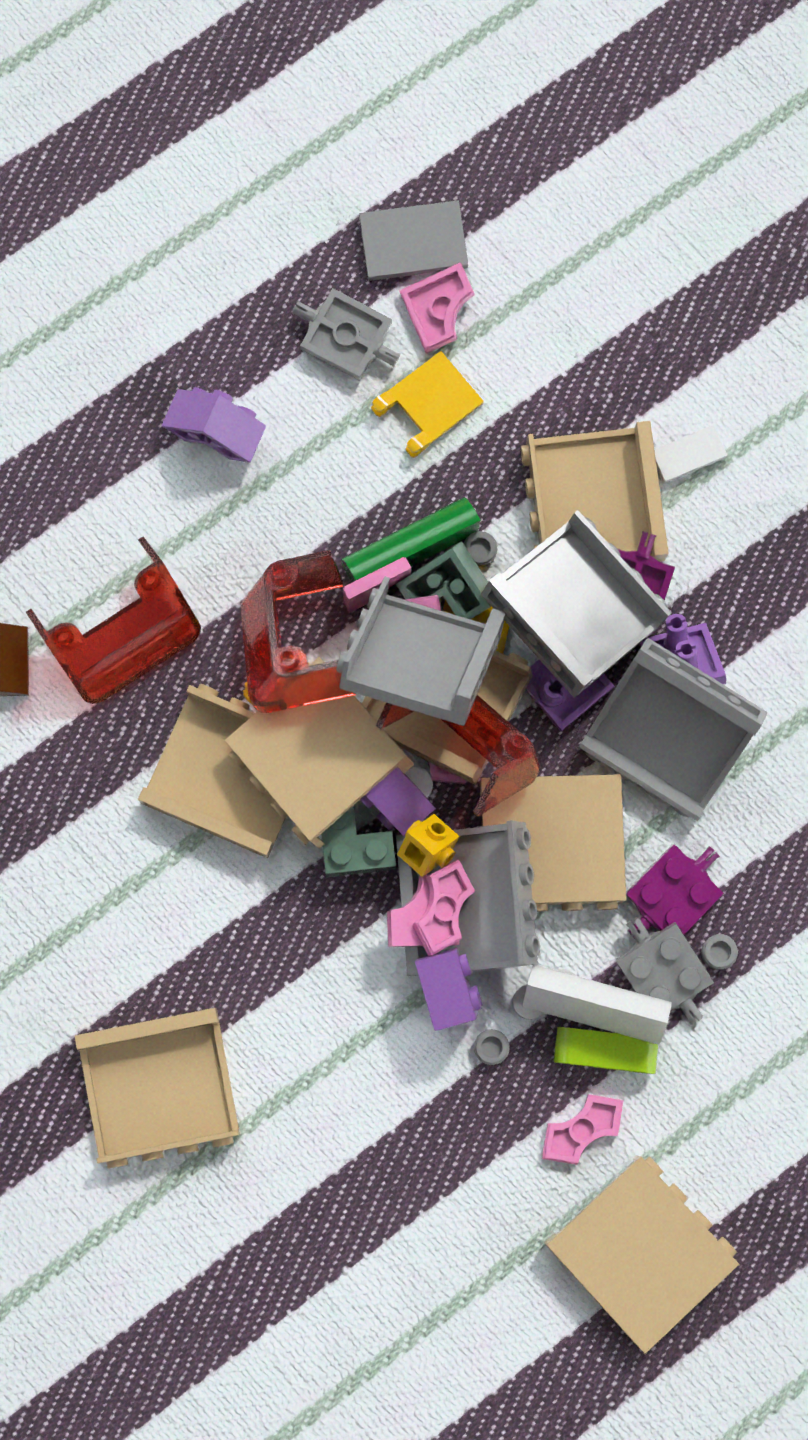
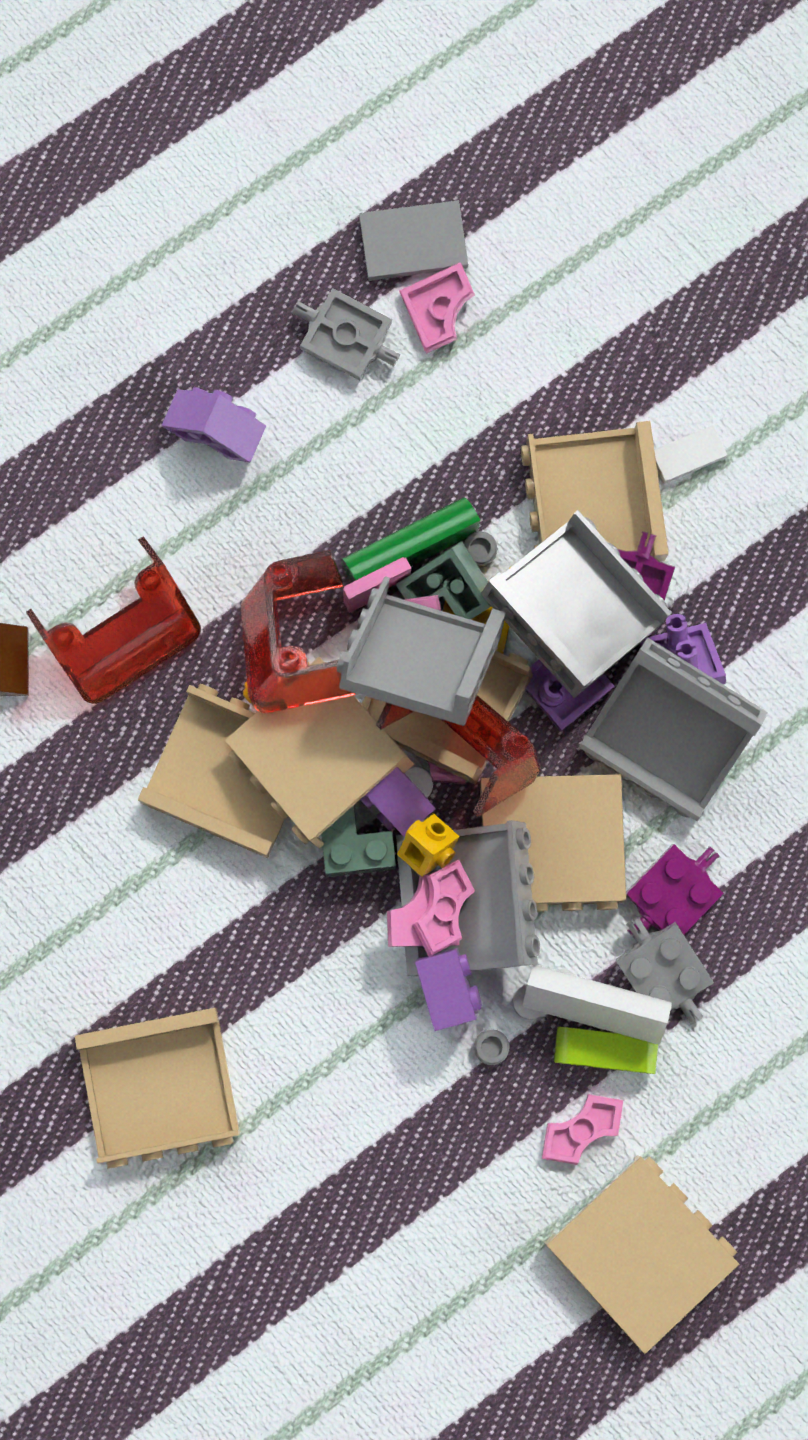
(433, 398): yellow flag -> none
(719, 951): light grey tile -> none

